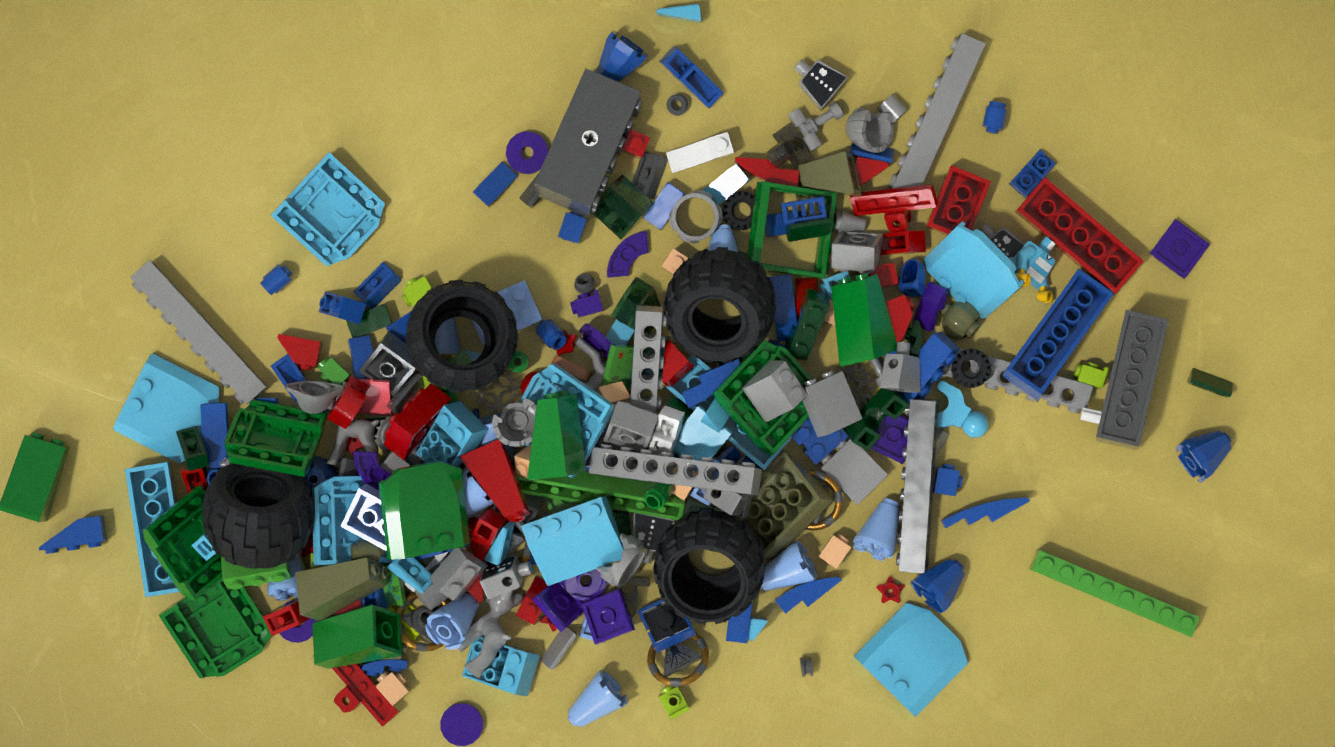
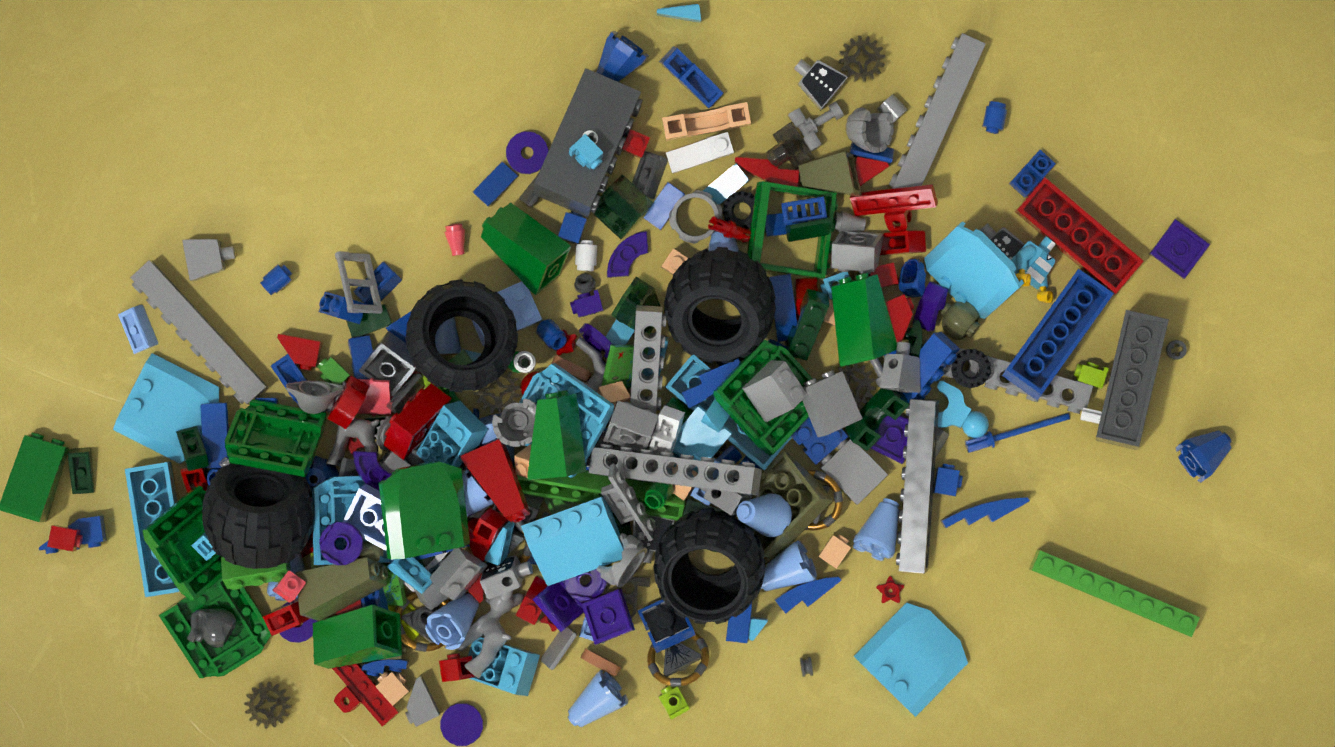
(64, 538): none -> red brick
(81, 470): none -> dark green slope
(138, 329): none -> light blue slope
(206, 257): none -> light grey torso
(212, 625): none -> dark grey piece
(270, 714): none -> clear smoke gear
(289, 586): none -> coral bracket
(328, 543): none -> dark purple tile
(330, 211): medium azure wedge -> none
(371, 282): none -> light grey window
(415, 290): lime brick -> none
(421, 704): none -> light grey slope
(453, 668): none -> red brick
(456, 238): none -> coral cone
(518, 358): none -> white brick
(525, 247): none -> green slope
(586, 152): none -> medium azure brick
(586, 255): none -> white brick
(600, 662): none -> nougat beam
(625, 504): none -> light grey bracket
(675, 364): red slope -> none
(677, 97): dark grey plate -> none
(706, 122): none -> light nougat arch
(729, 229): none -> red pin
(765, 514): none -> light blue cone
(871, 58): none -> clear smoke gear
(939, 584): blue cone -> none
(958, 201): red brick -> none
(988, 440): none -> blue piece
(1171, 345): none -> dark grey bush
(1210, 383): dark green slope -> none

